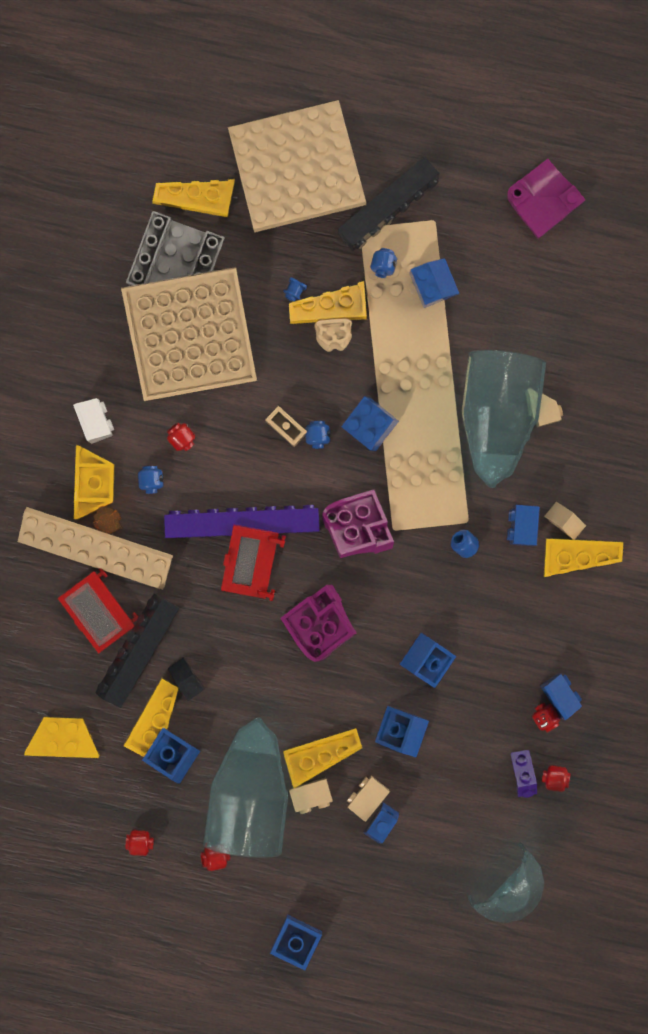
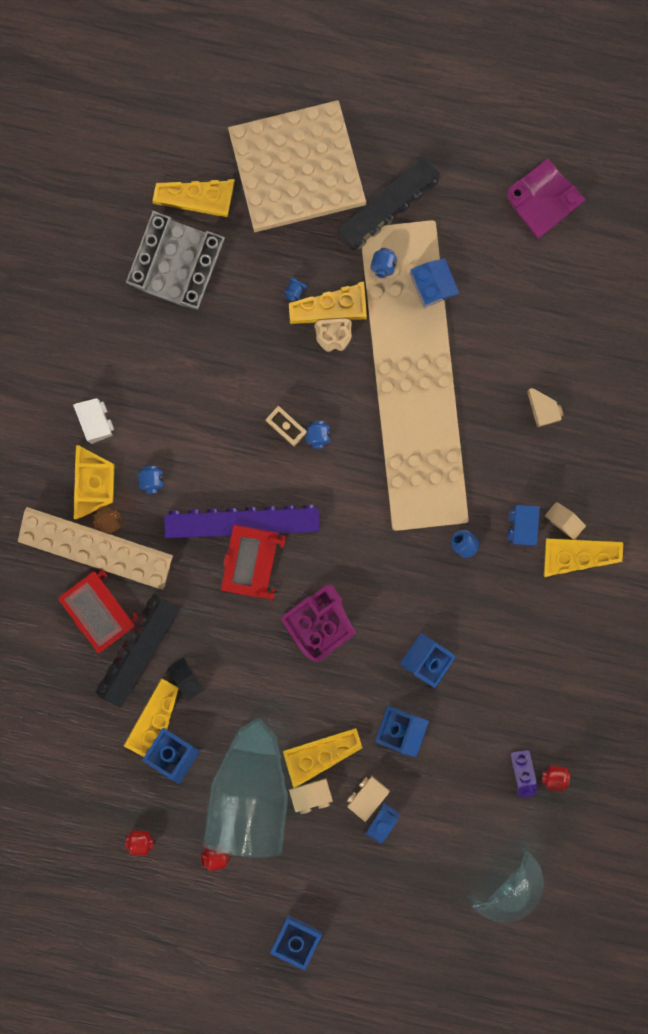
(62, 739): yellow wing -> none
(181, 437): red head -> none
(189, 333): tan plate -> none
(358, 525): magenta slope -> none
(370, 423): blue brick -> none
(500, 409): clear light blue windscreen -> none
(546, 717): red head -> none
(561, 695): blue slope -> none

